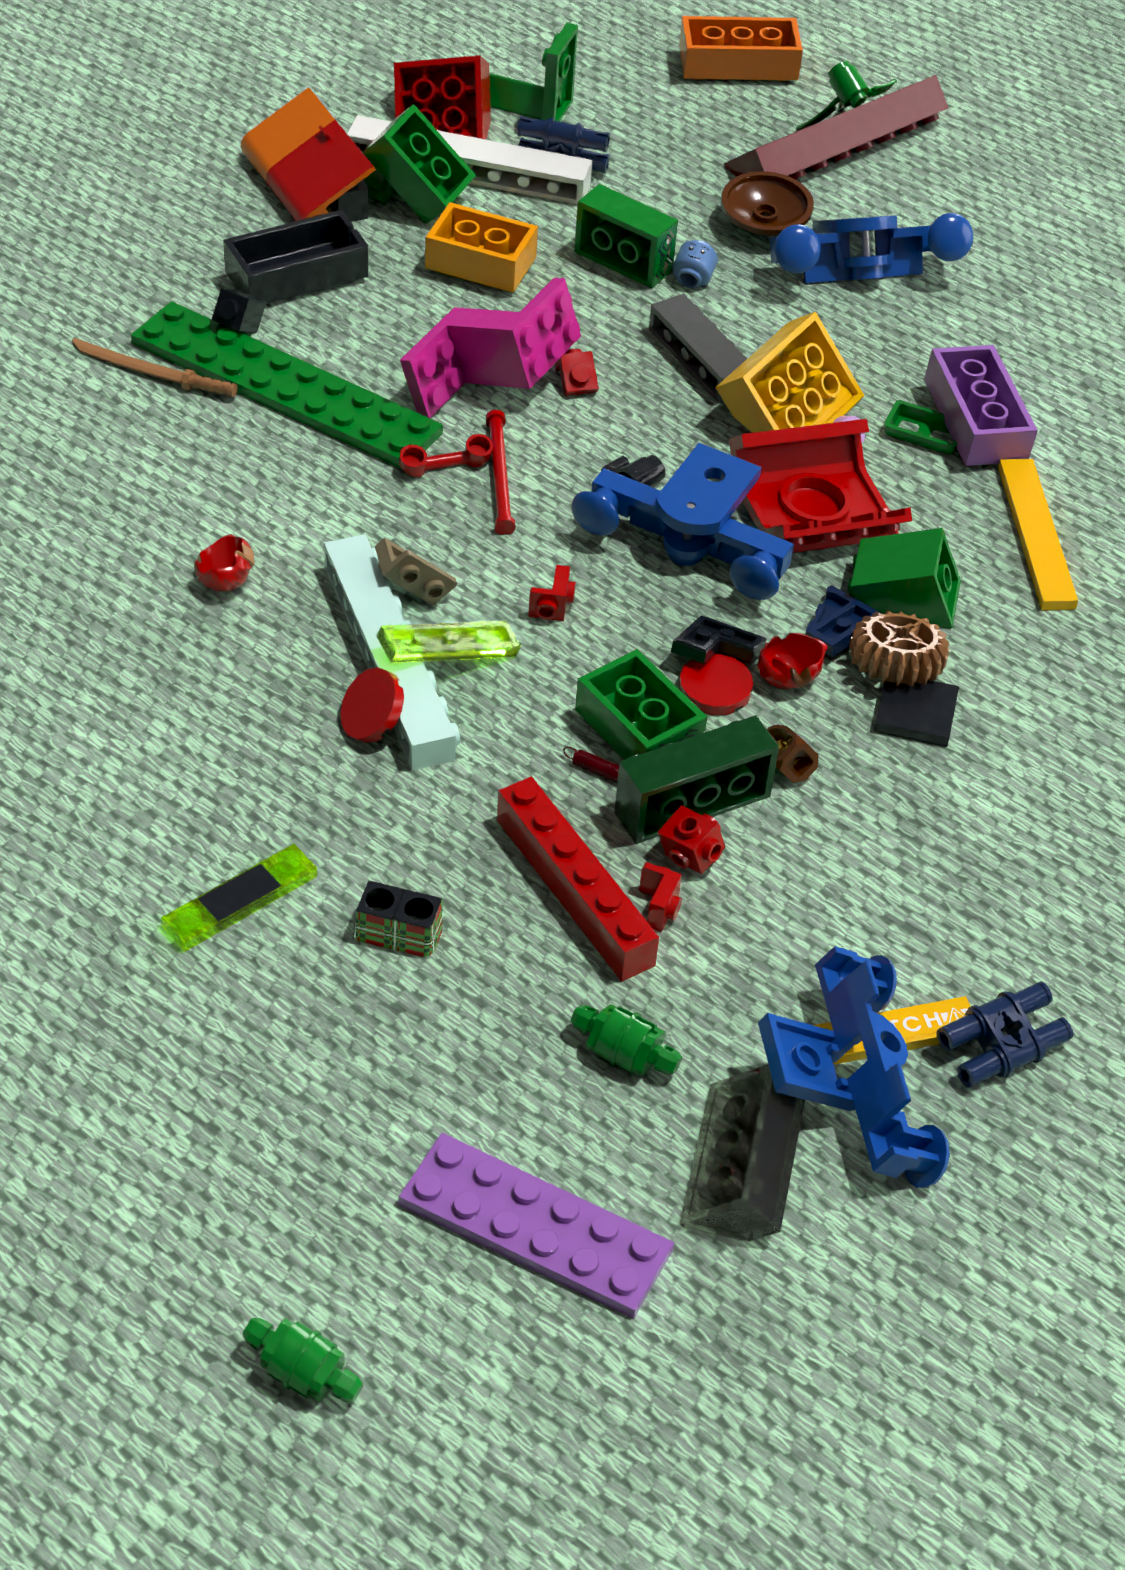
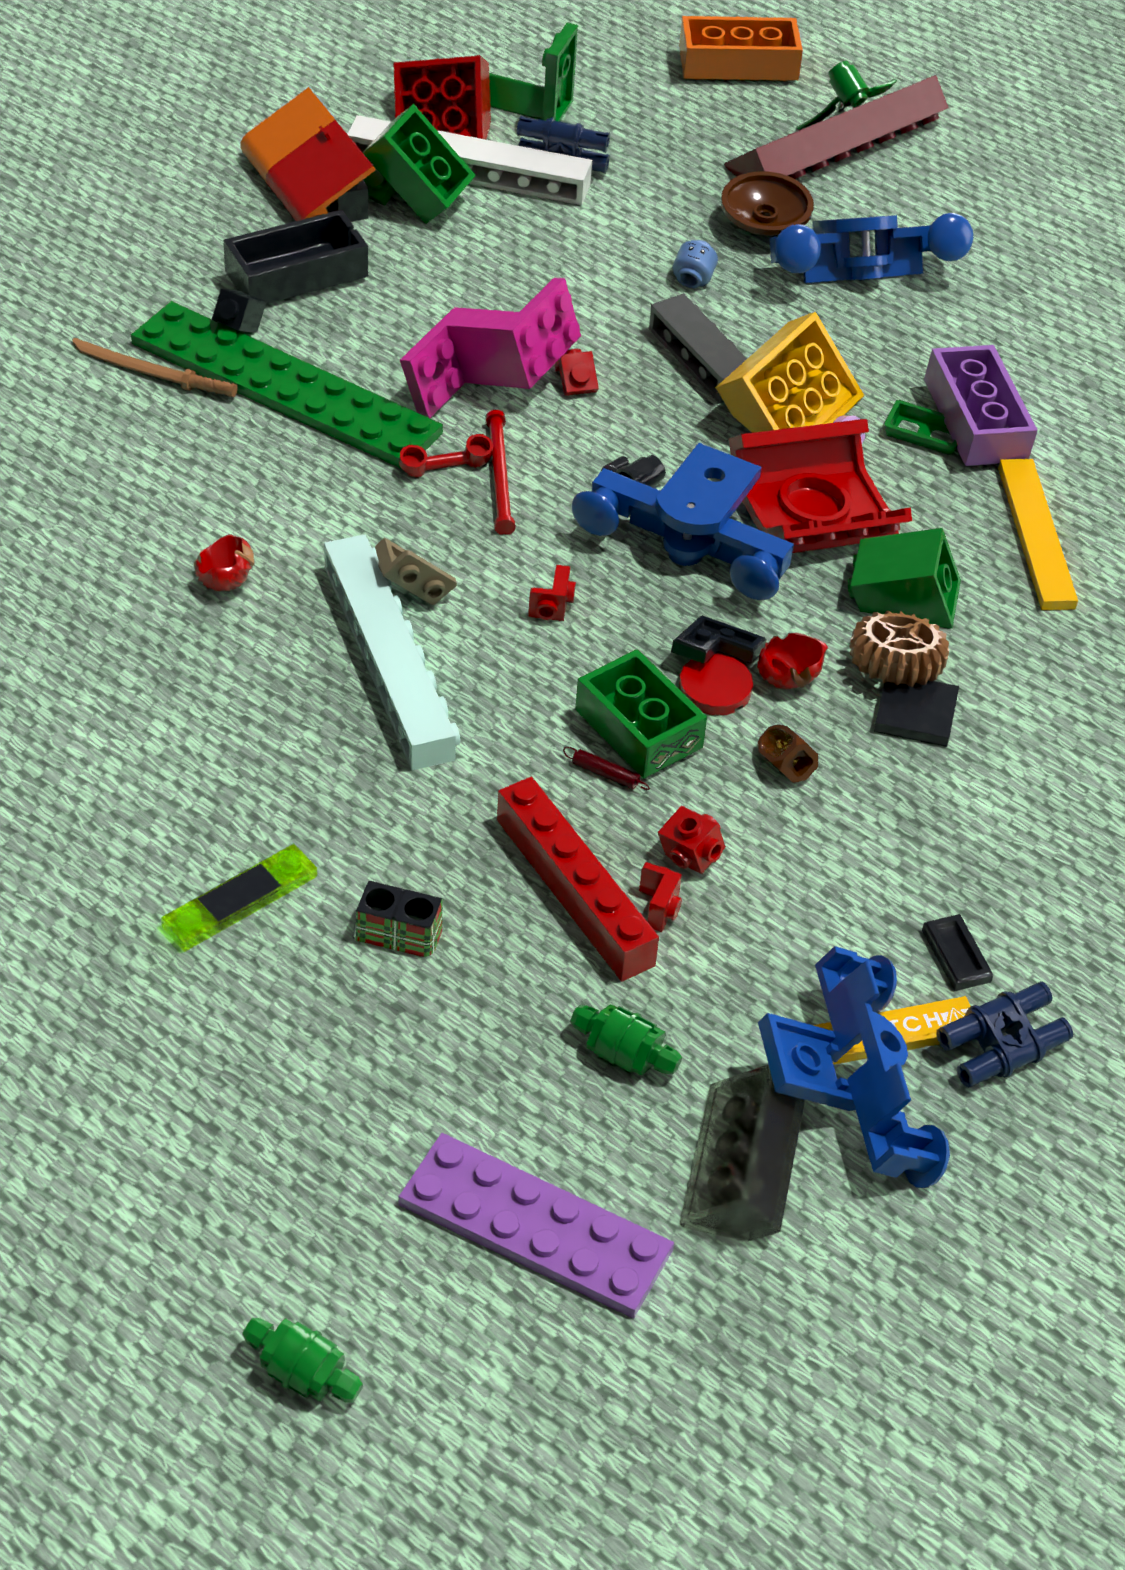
(372, 705): red tile -> none
(448, 641): clear neon green plate -> none
(481, 247): light orange brick -> none
(625, 235): green brick -> none
(703, 773): dark green brick -> none
(837, 620): dark blue wing -> none
(957, 952): none -> black tile

